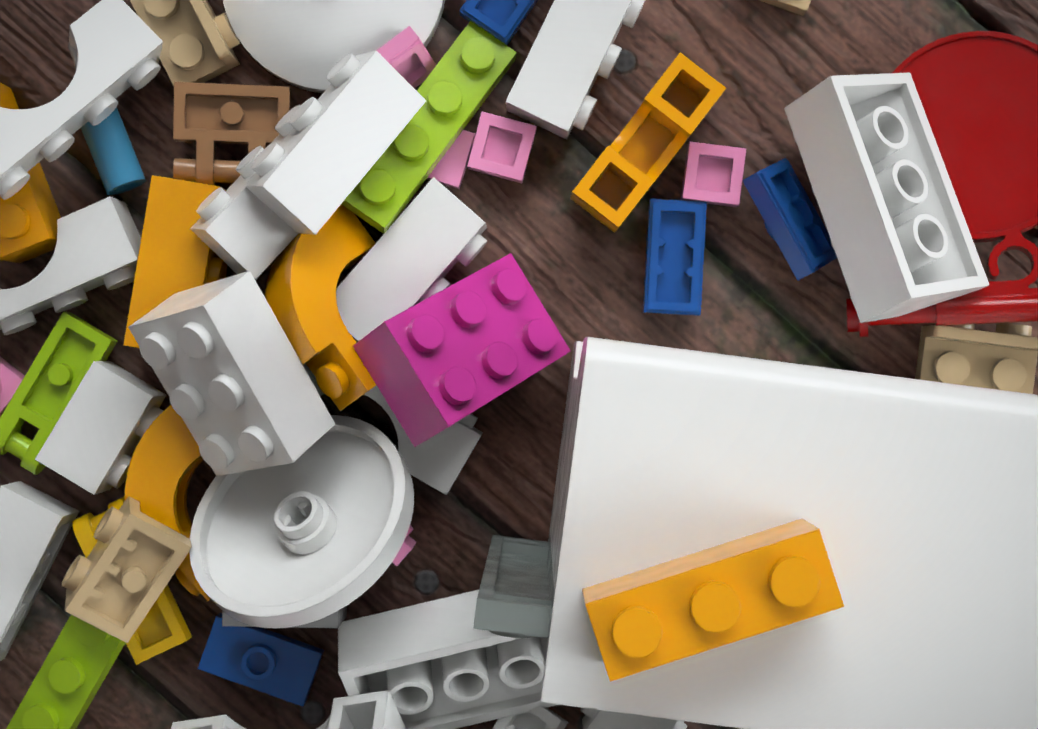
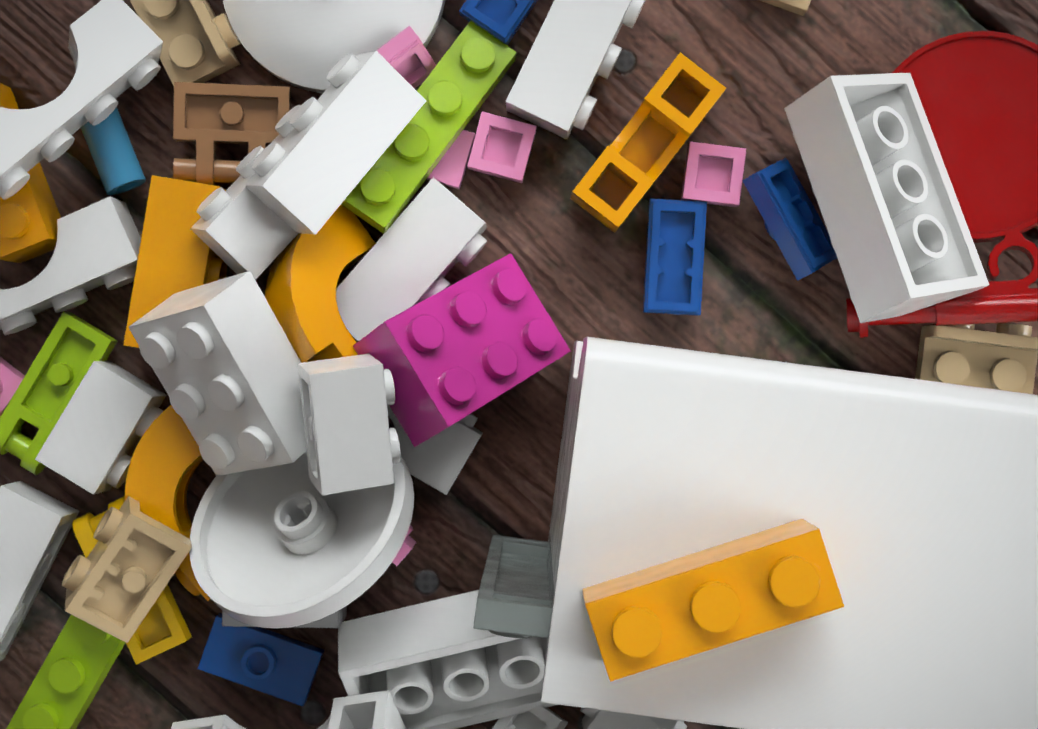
(348, 423): none -> white brick

